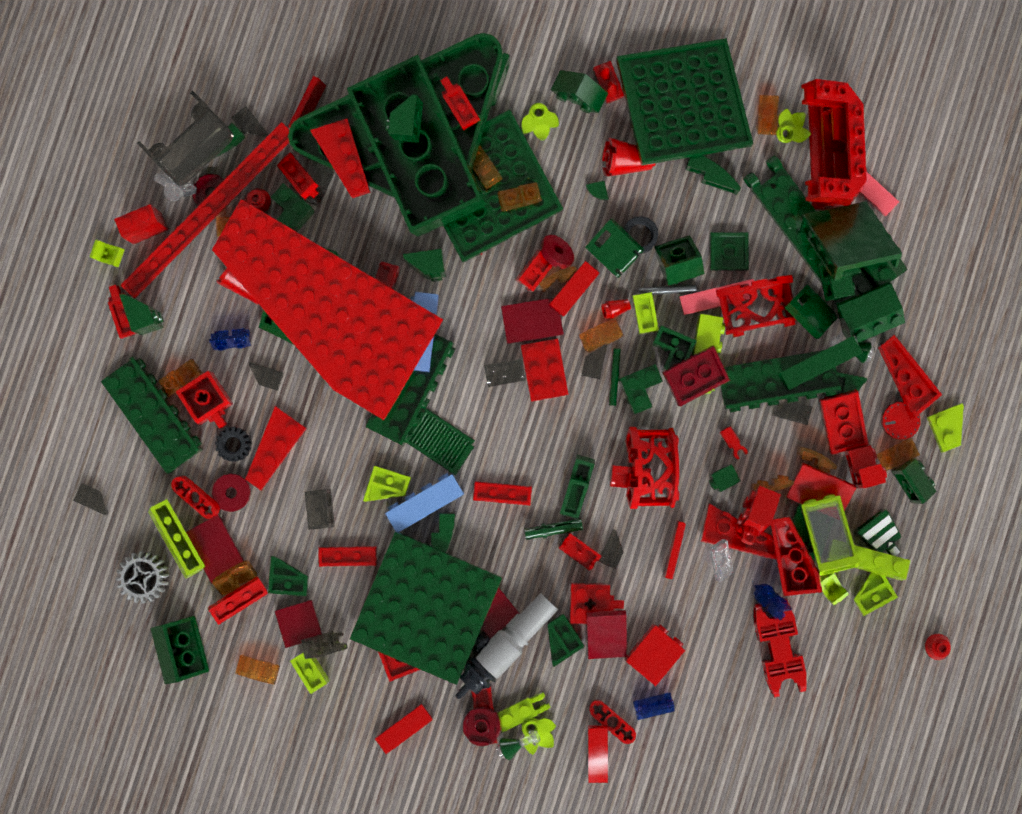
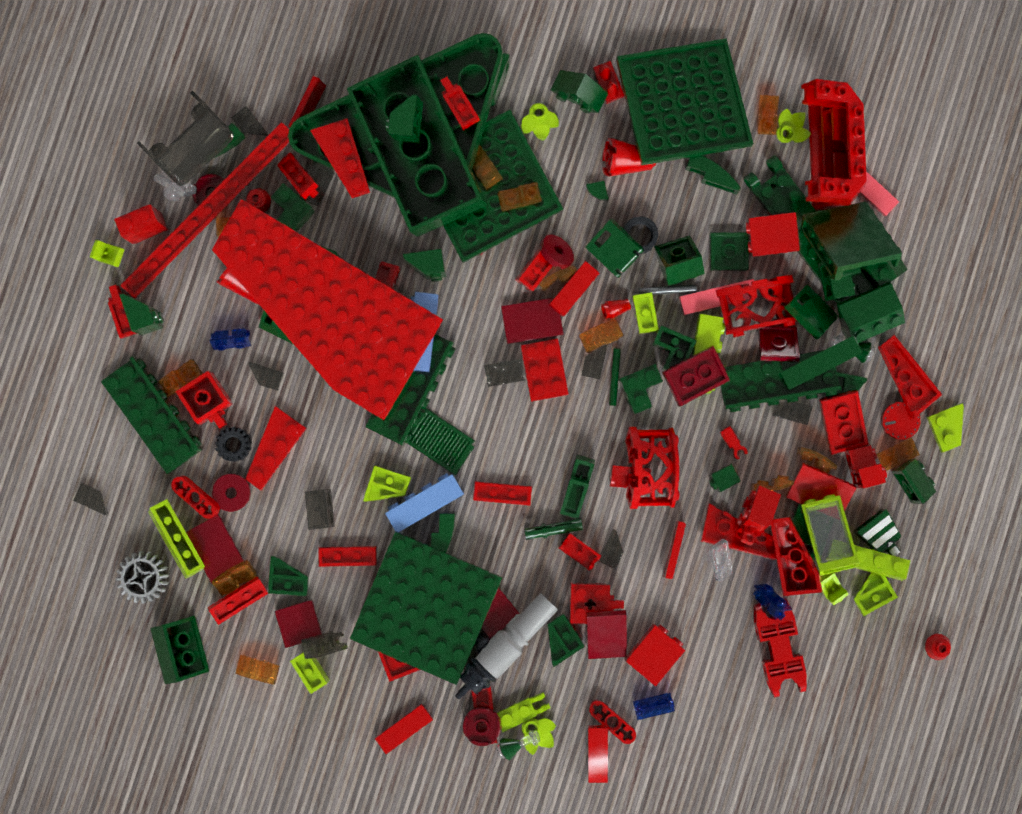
(773, 234): none -> red brick
(778, 344): none -> dark red tile

